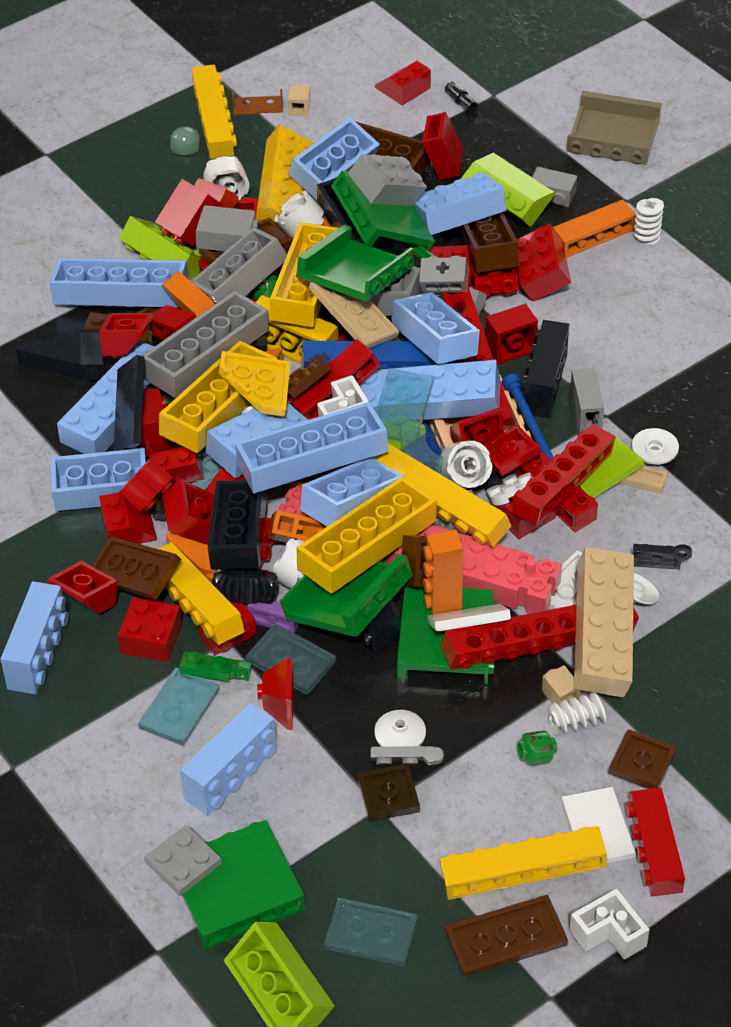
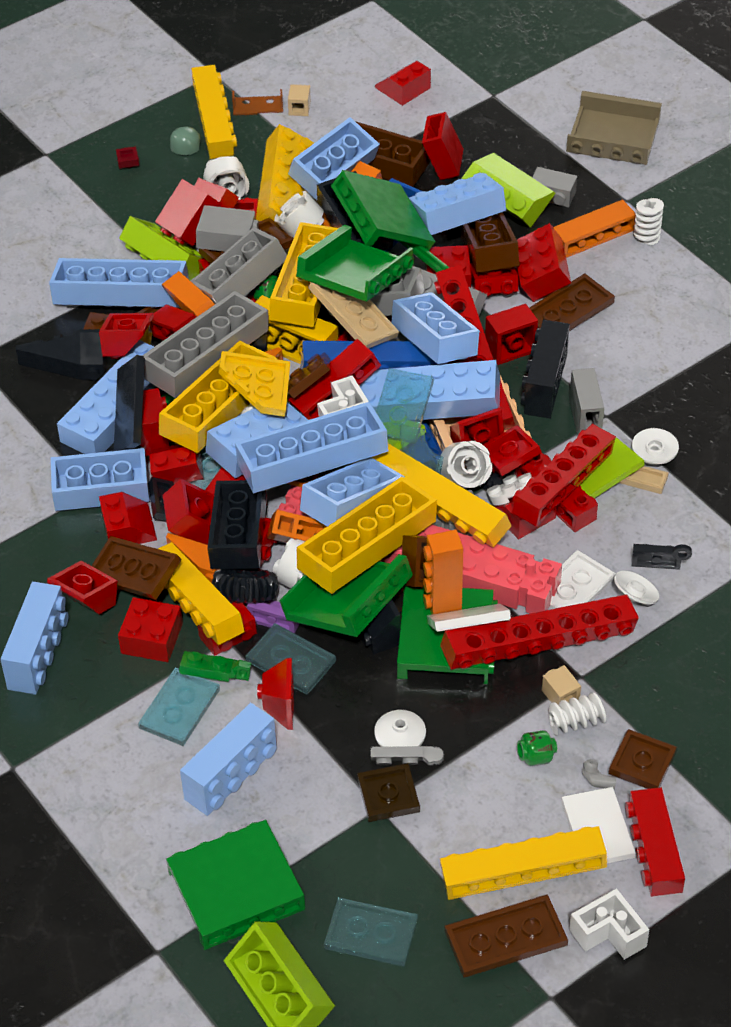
(127, 157): none -> dark red plate
(146, 485): red brick -> none
(182, 860): light grey plate -> none
(387, 180): light grey brick -> none
(444, 274): light grey brick -> none
(461, 97): black pin -> none
(513, 385): blue piece -> none
(573, 302): none -> reddish brown plate
(594, 776): none -> light grey arm
(604, 622): tan brick -> none

